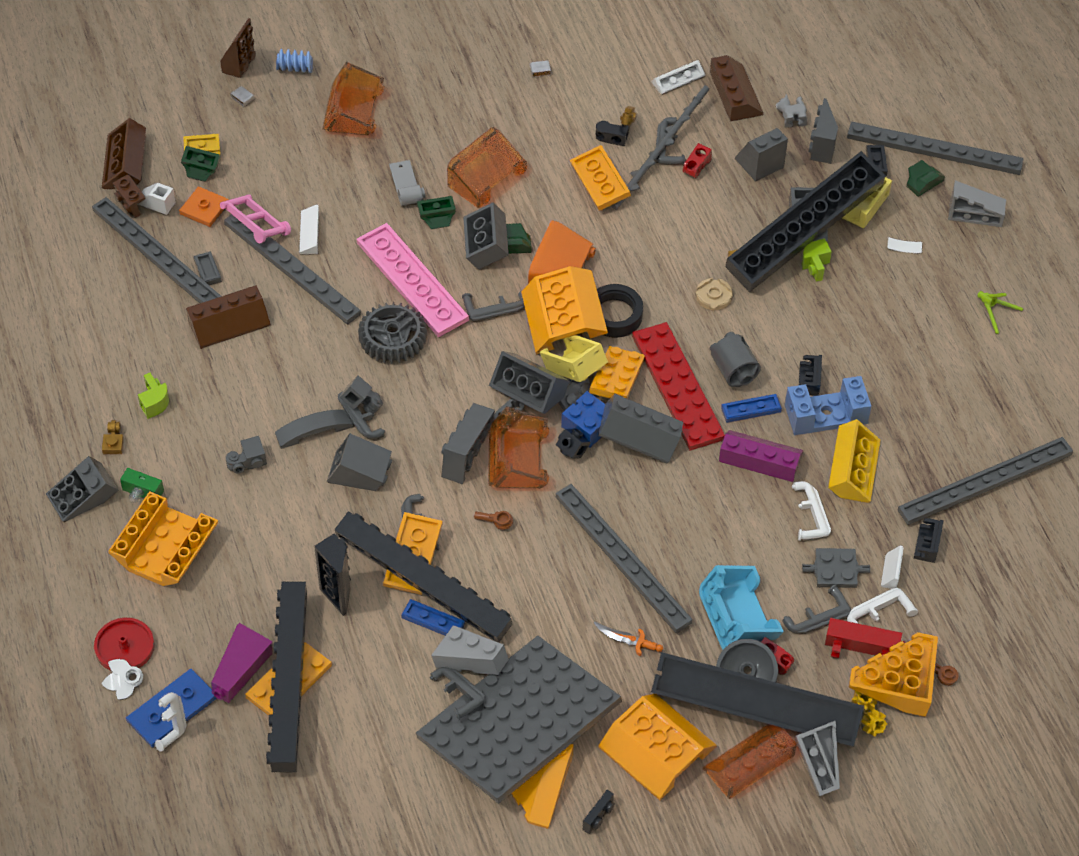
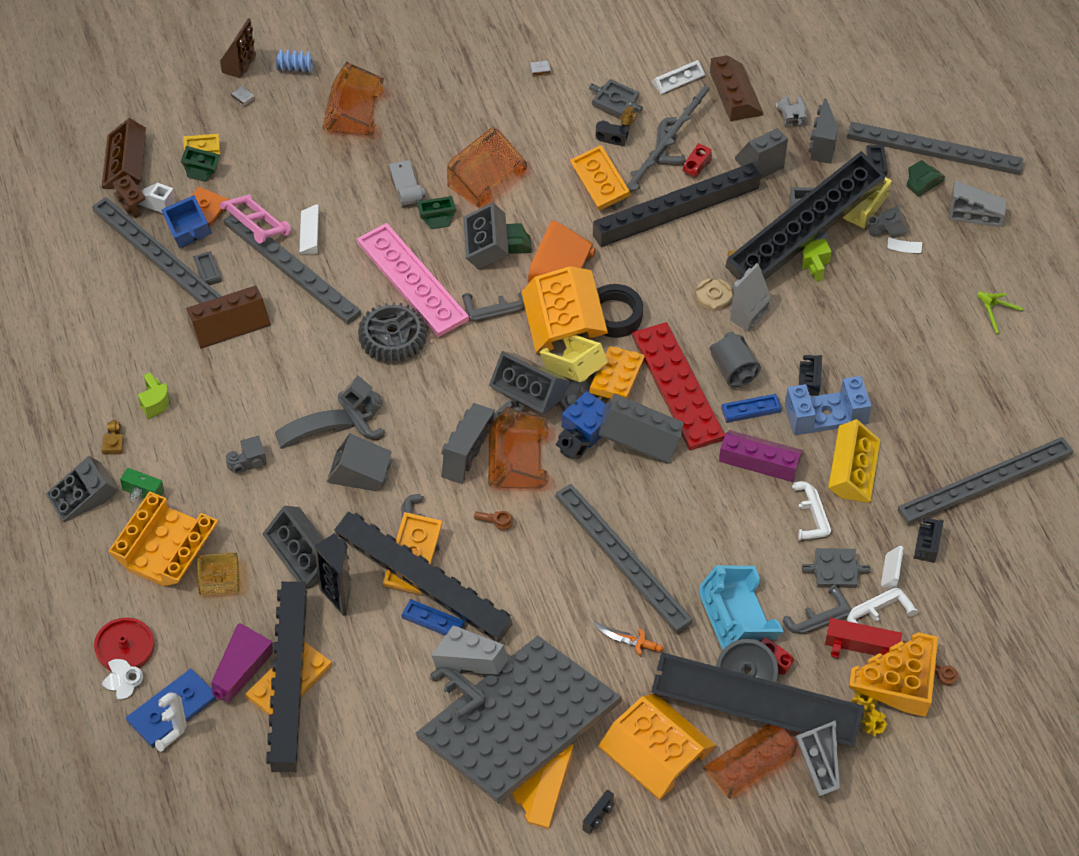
(186, 221): none -> blue piece
(211, 564): none -> clear yellow brick
(294, 541): none -> dark grey slope
(615, 97): none -> dark grey plate
(676, 205): none -> black brick
(750, 299): none -> light grey slope
(890, 220): none -> dark grey brick

